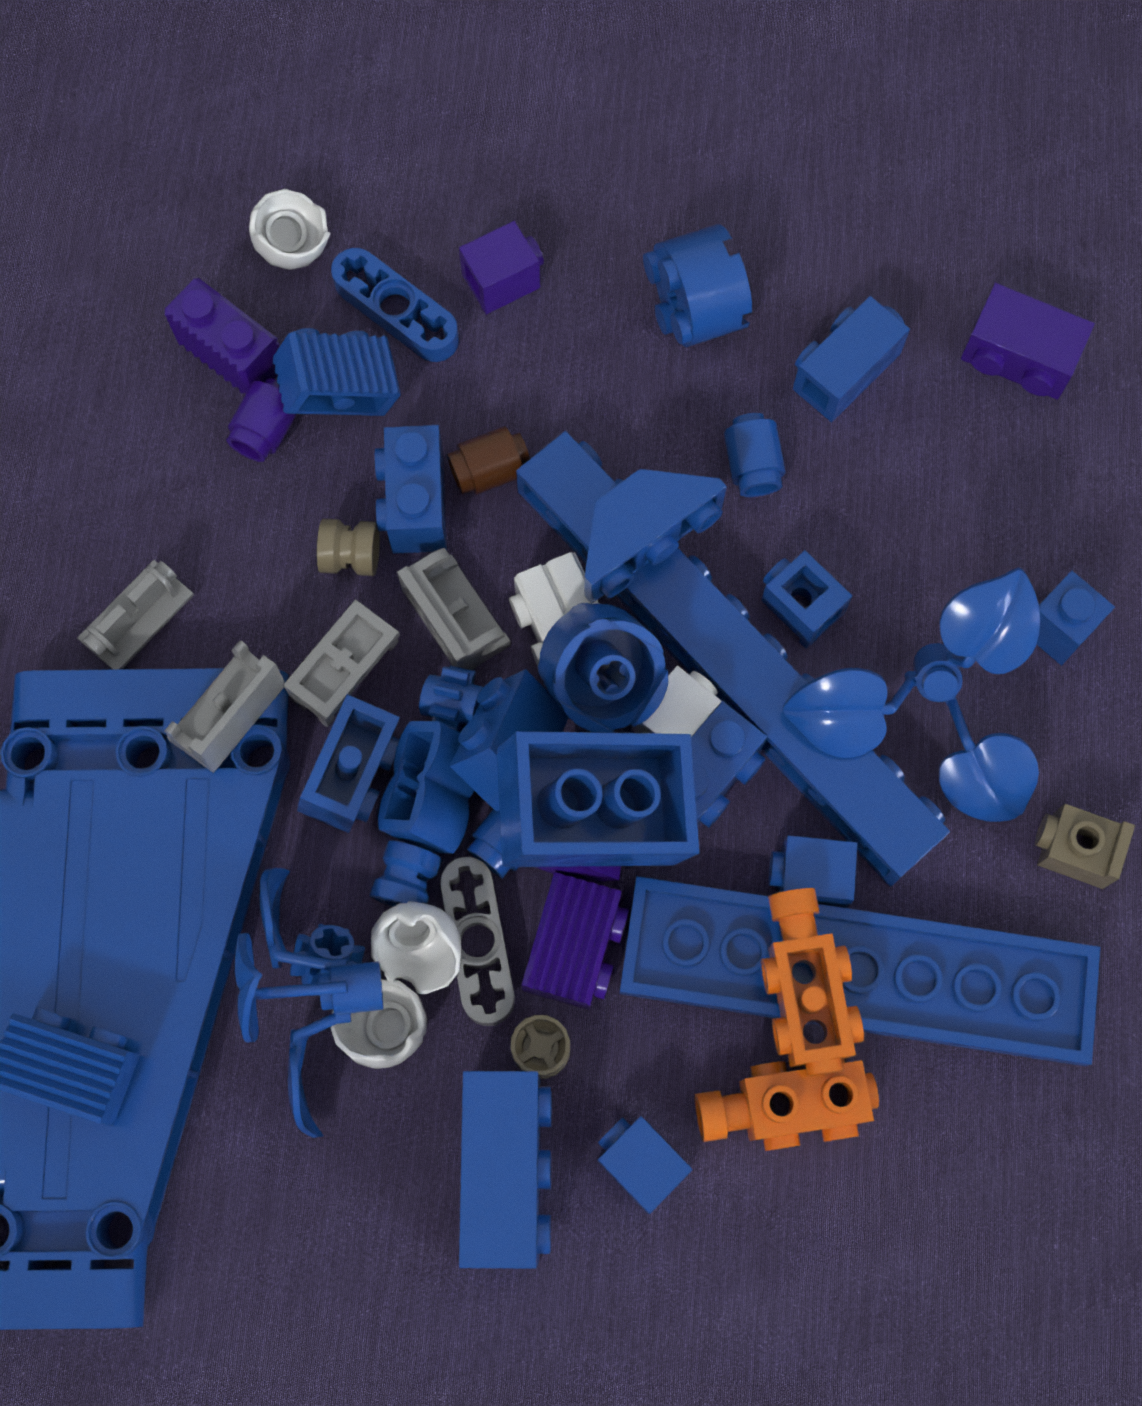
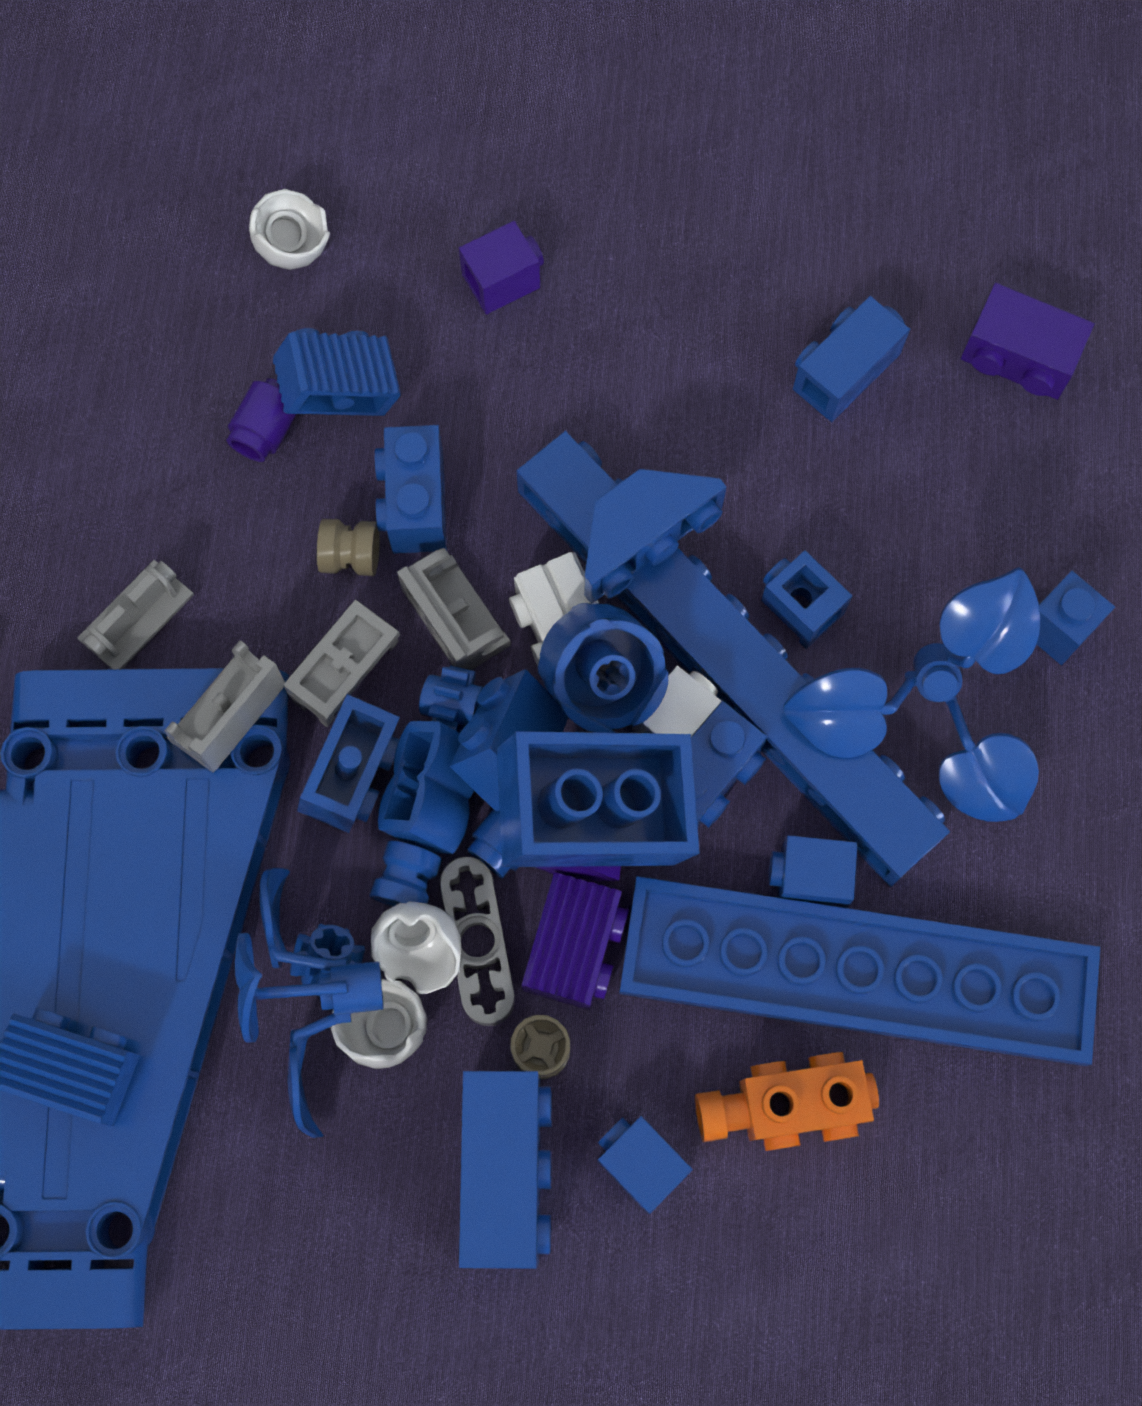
(222, 335): dark purple brick -> none
(401, 326): blue beam -> none
(487, 460): reddish brown brick -> none
(699, 286): blue brick -> none
(754, 455): blue brick -> none
(816, 1001): orange brick -> none
(1064, 855): dark tan brick -> none

